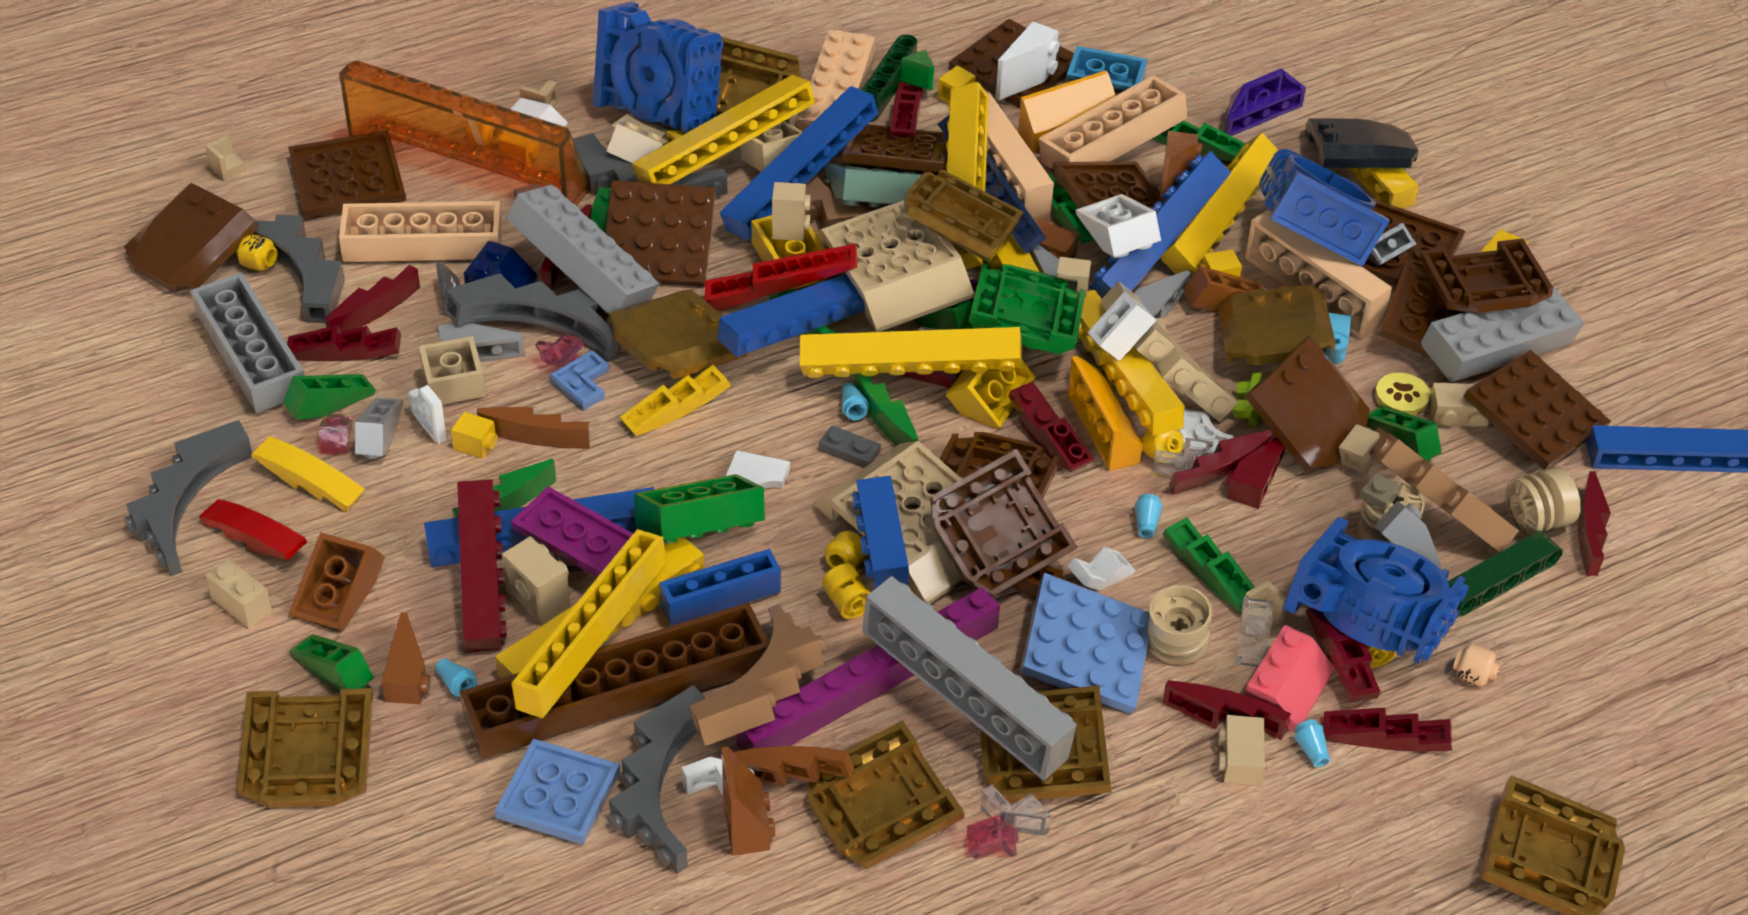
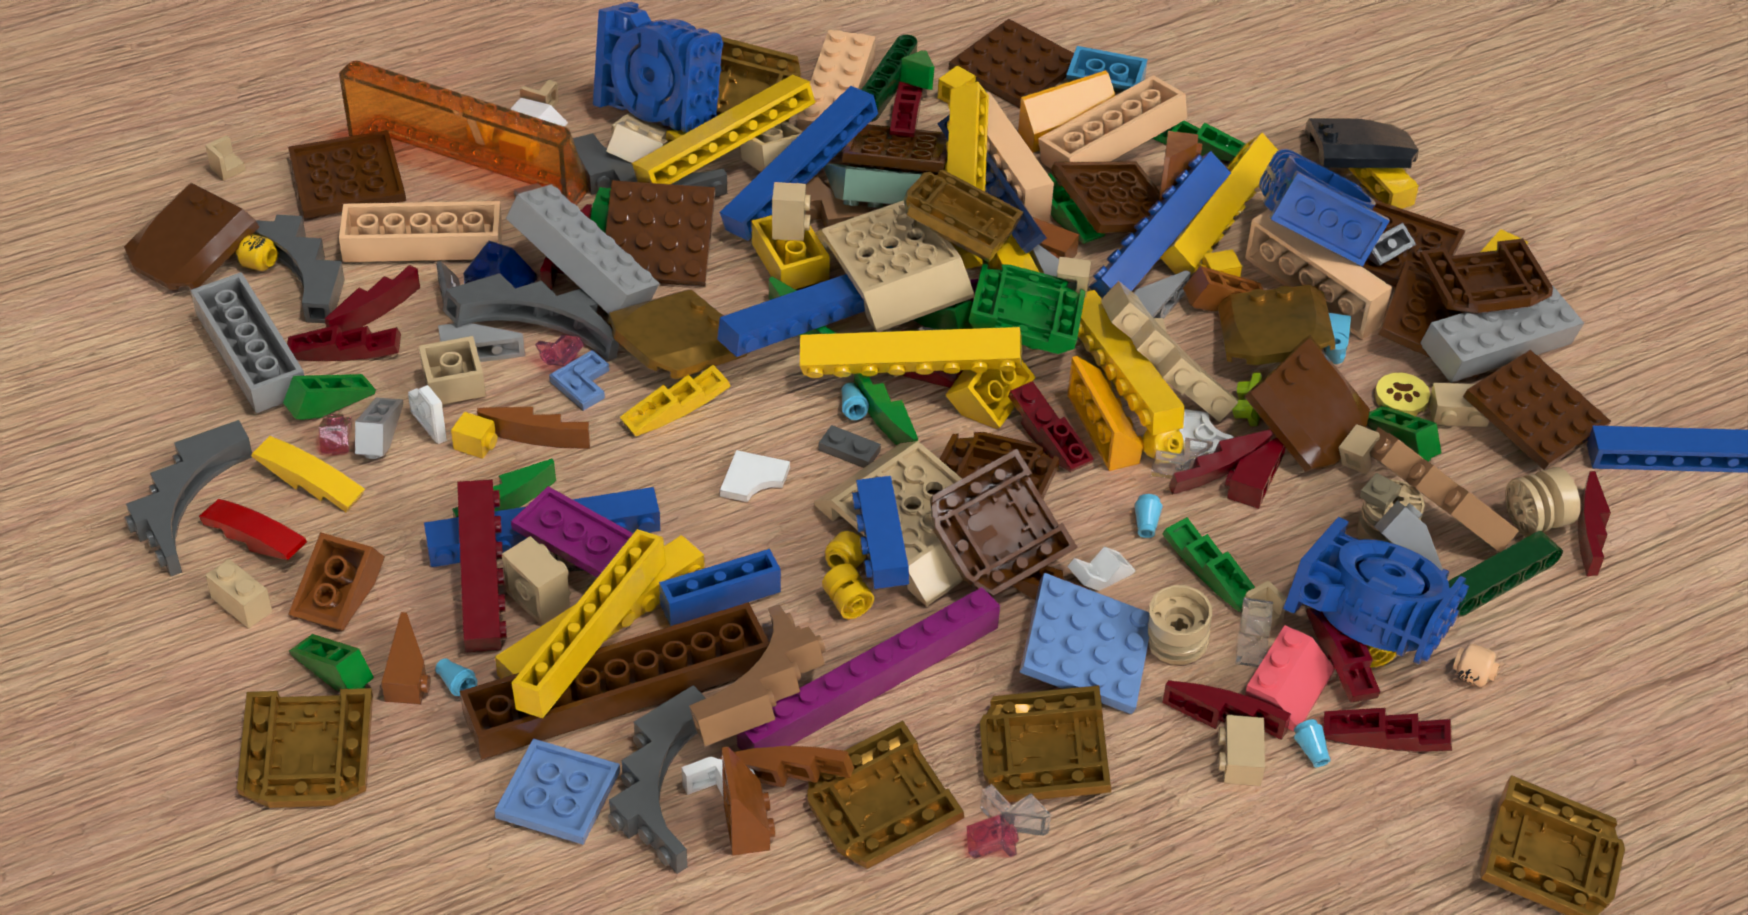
(699, 507): green brick -> none
(779, 275): red slope -> none
(968, 677): light grey brick -> none
(1027, 60): white slope -> none
(1120, 225): white slope -> none
(1122, 326): white brick -> none
(1263, 101): dark purple wedge -> none

